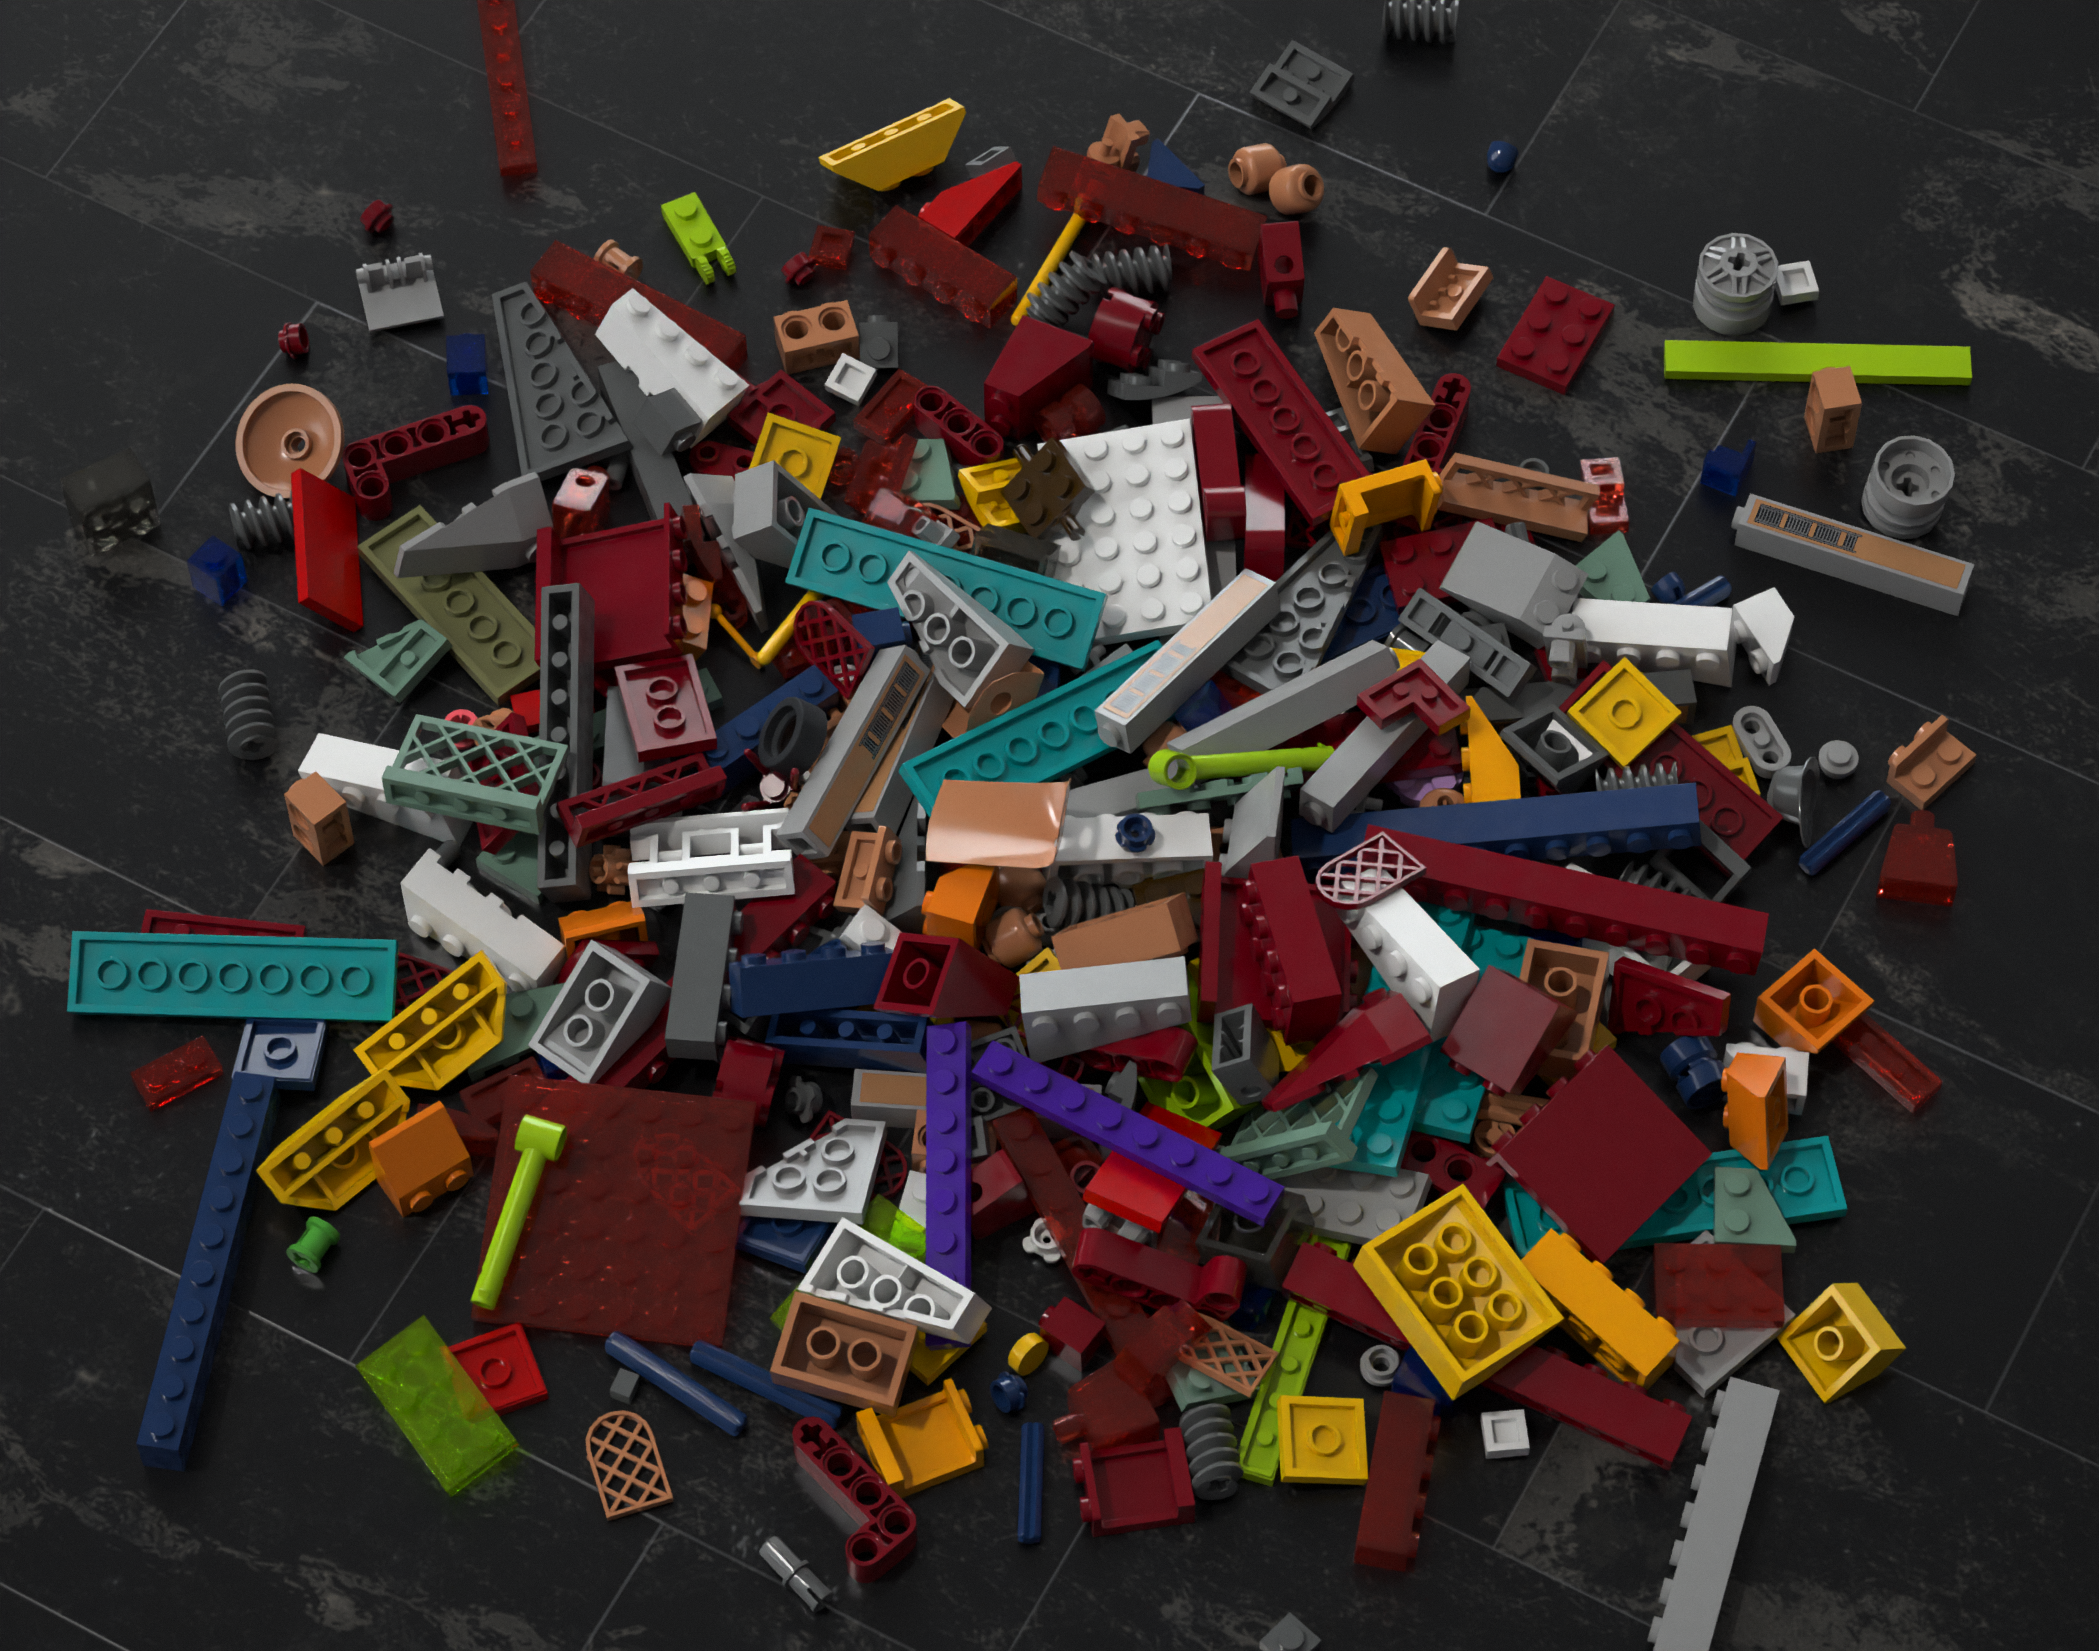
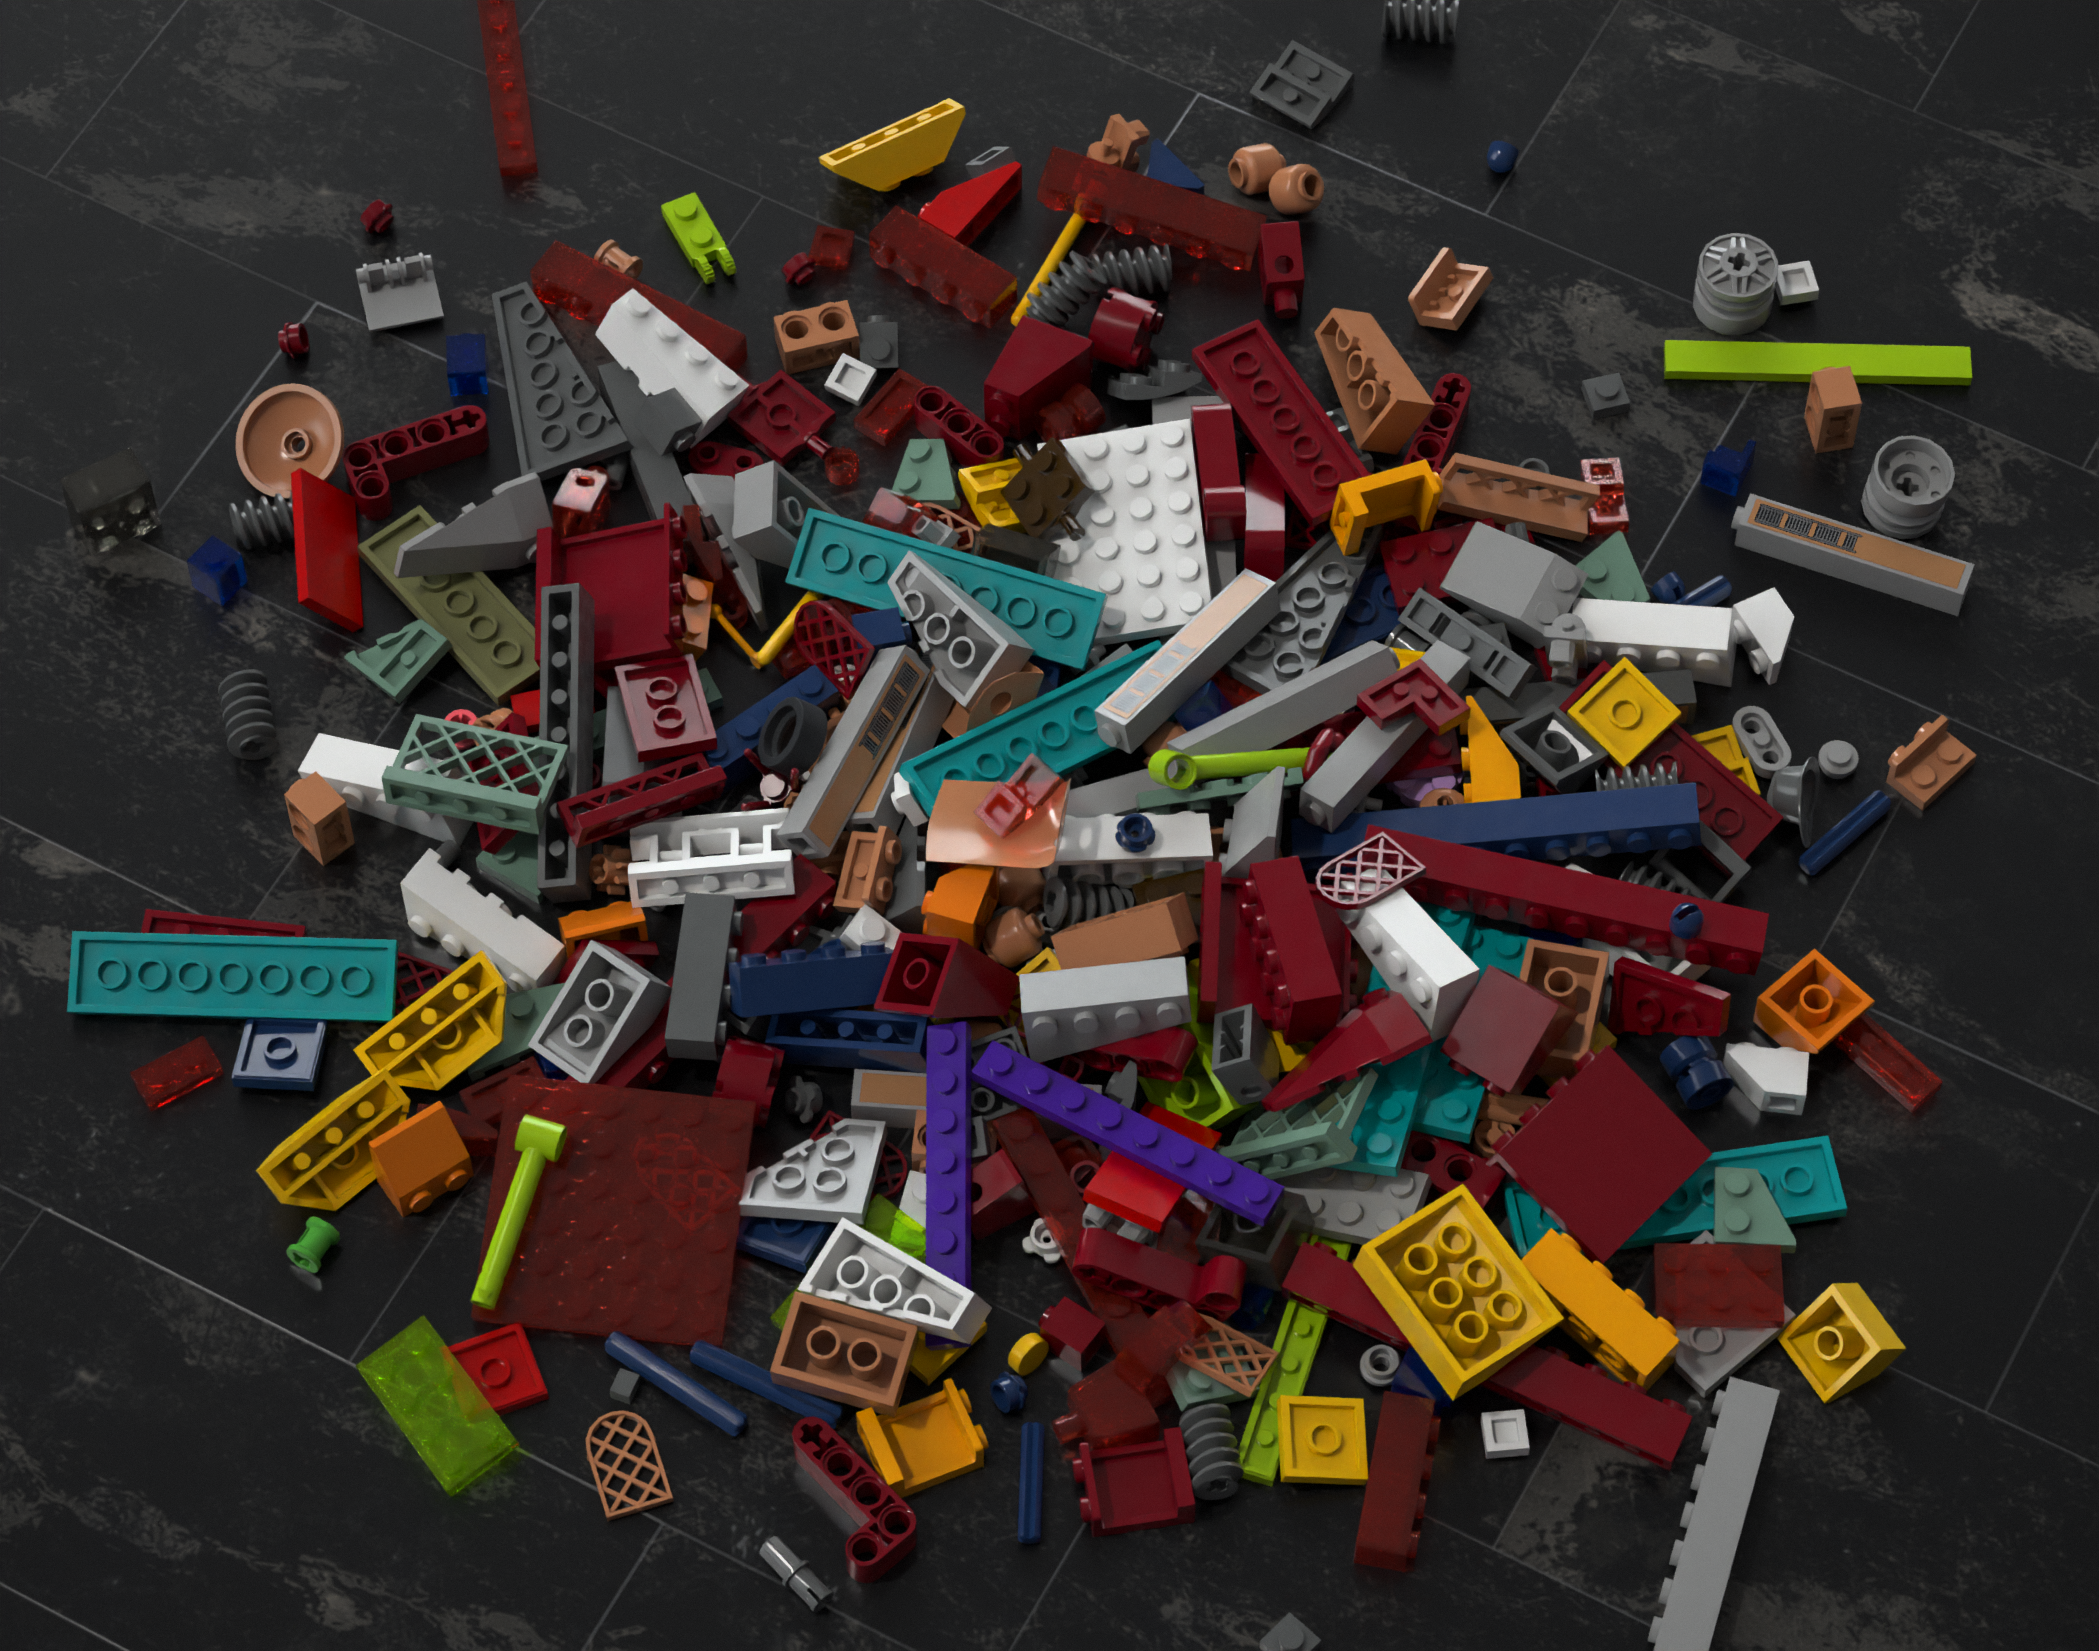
(208, 1272): dark blue brick -> none
(798, 449): yellow plate -> none
(879, 468): clear red bracket -> none
(906, 802): none -> white plate
(1017, 800): none -> clear red slope
(1319, 750): none -> dark red arm
(1555, 335): dark red plate -> none
(1605, 396): none -> dark grey plate
(1690, 925): none -> dark blue hinge
(1756, 1106): orange slope -> none
(1919, 863): clear red torso -> none

